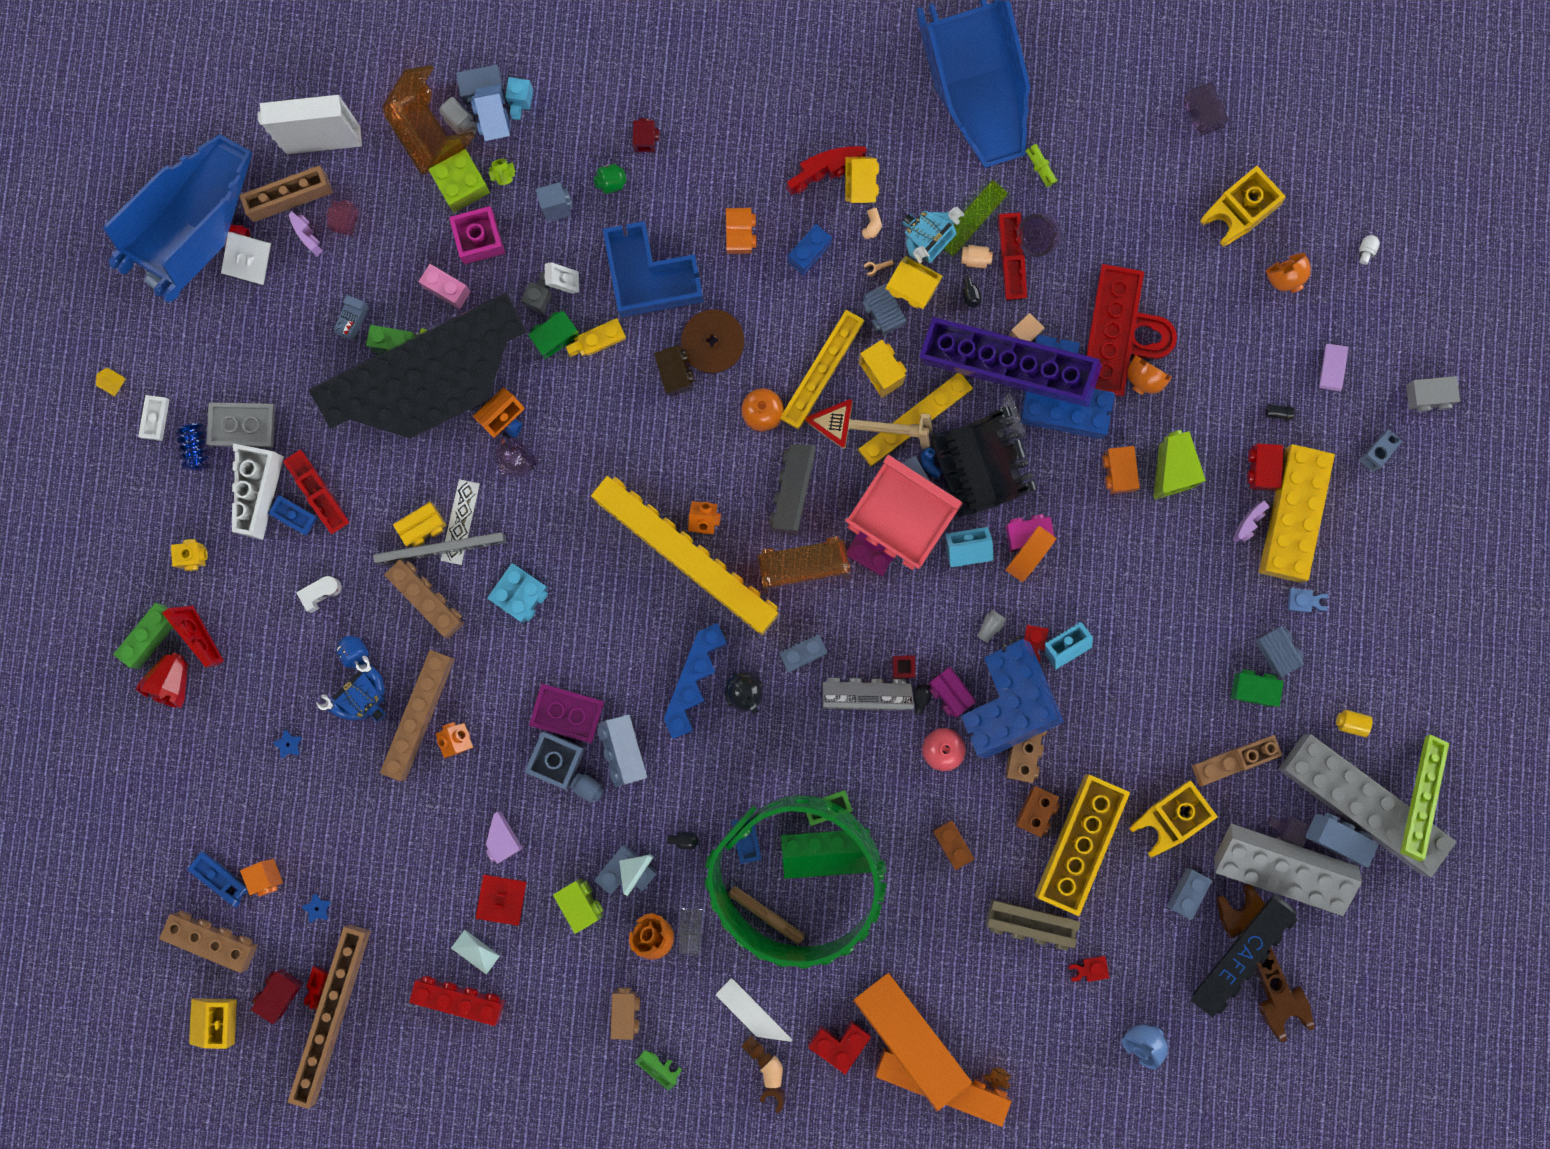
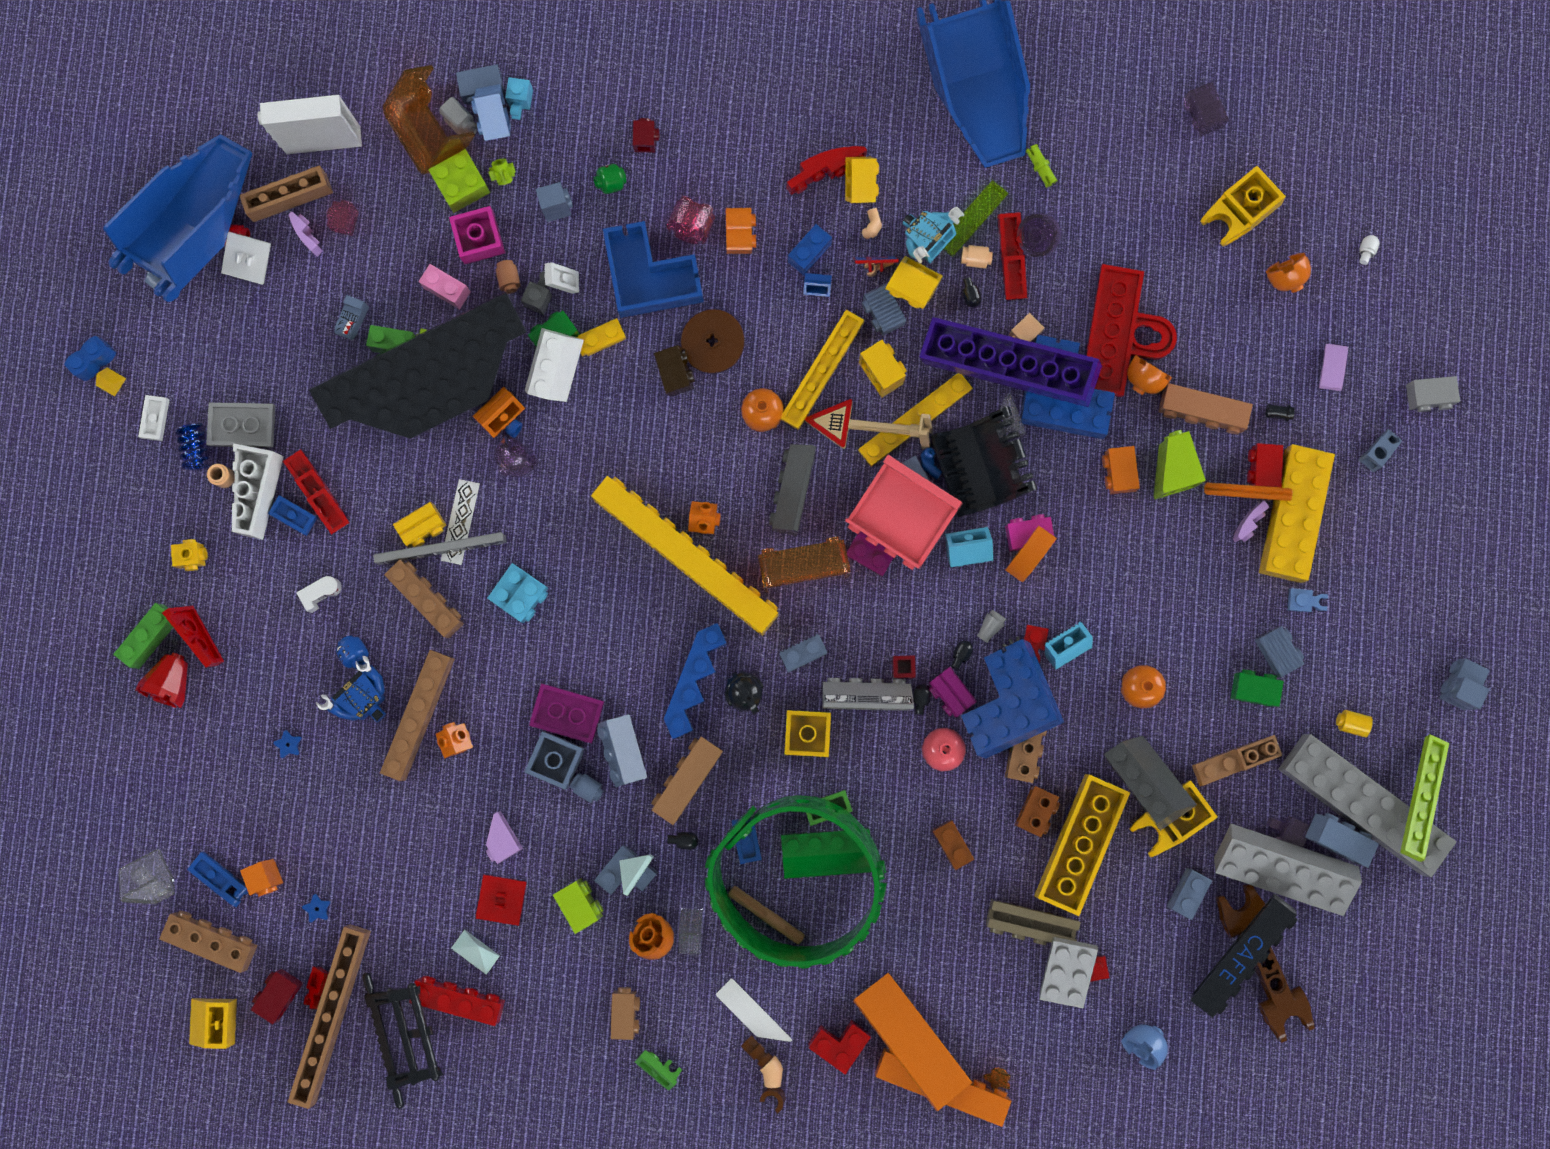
(88, 360): none -> blue brick
(146, 880): none -> clear slope
(220, 475): none -> light nougat brick
(414, 1075): none -> black piece
(507, 276): none -> nougat brick
(553, 365): none -> white slope
(687, 780): none -> medium nougat brick
(691, 220): none -> clear pink brick
(807, 733): none -> yellow brick
(817, 284): none -> blue piece
(875, 259): none -> red piece
(962, 653): none -> black cylinder
(1068, 972): none -> light grey plate
(1143, 686): none -> orange cylinder
(1150, 781): none -> dark grey slope
(1205, 408): none -> nougat brick
(1248, 491): none -> orange axle
(1465, 685): none -> sand blue brick

